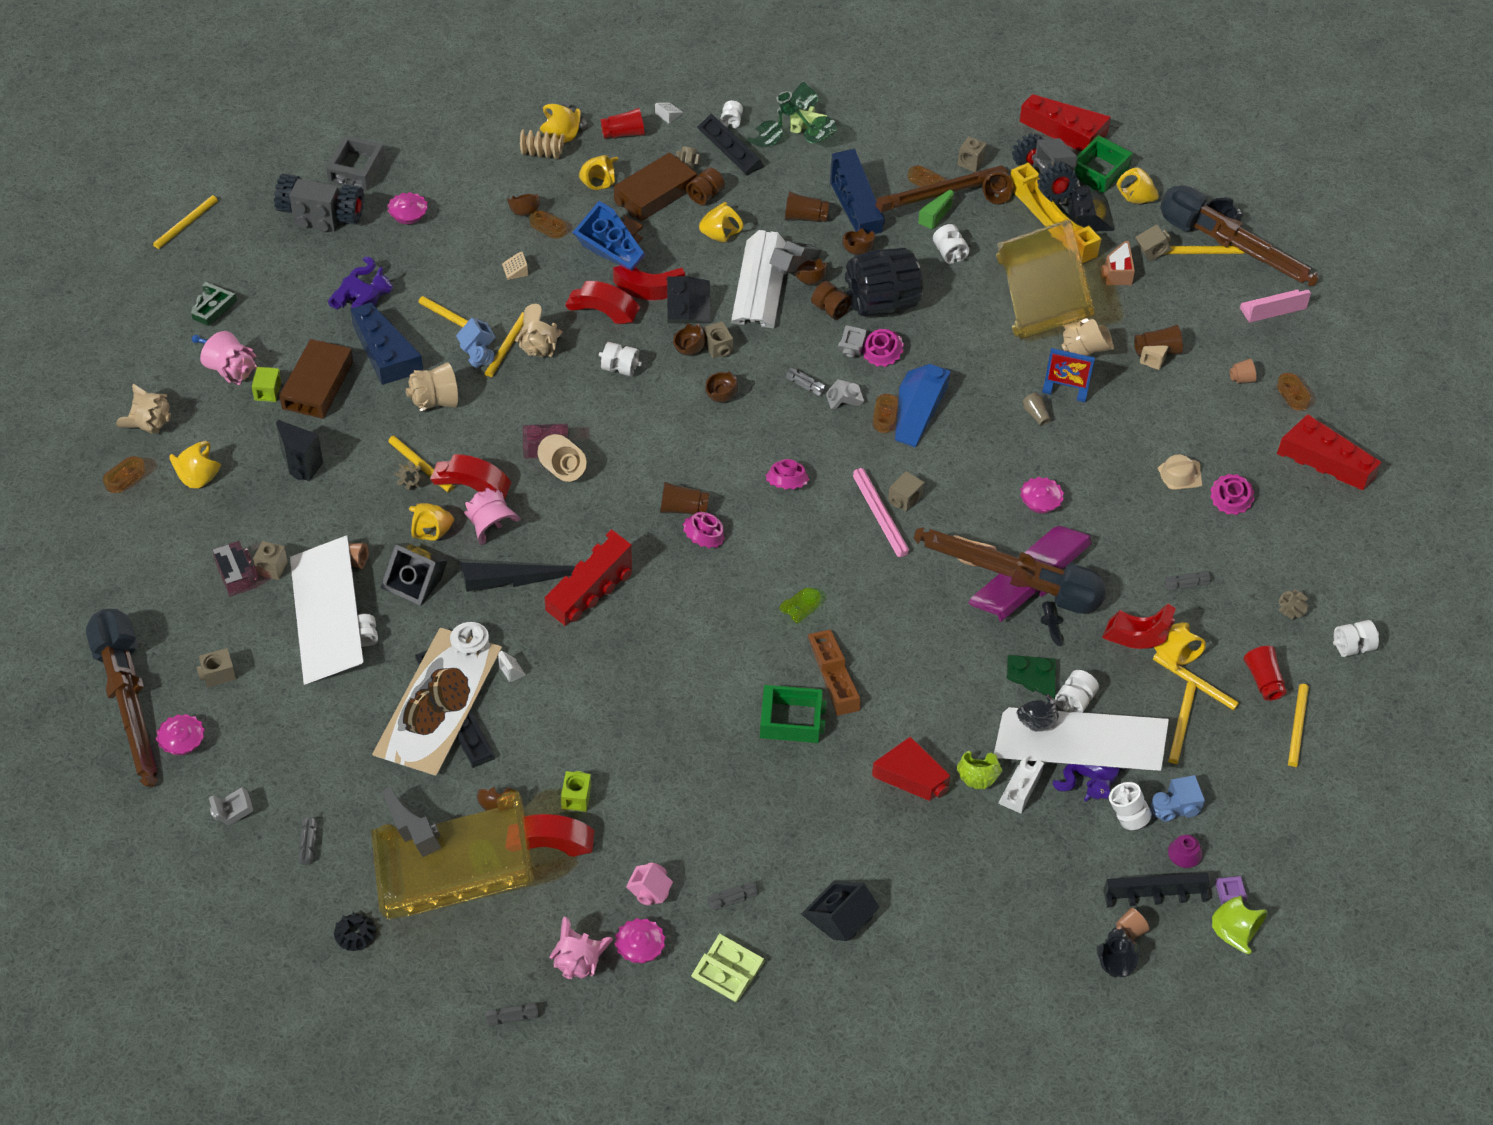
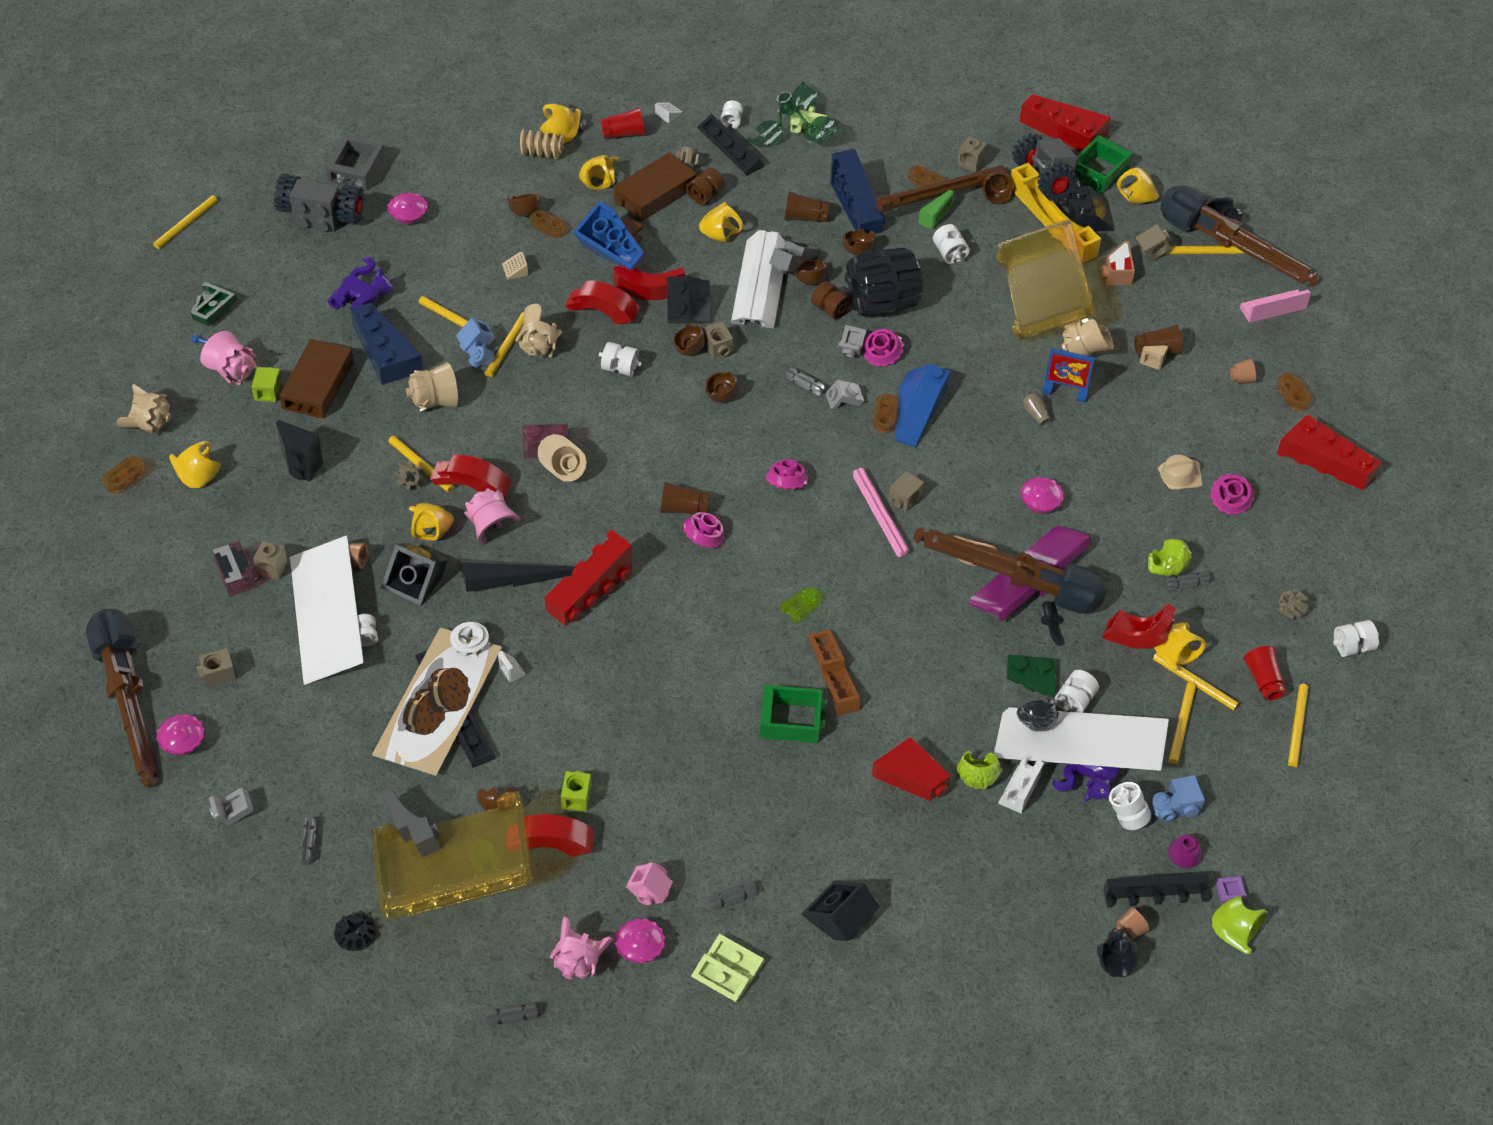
(1171, 560): none -> lime hair

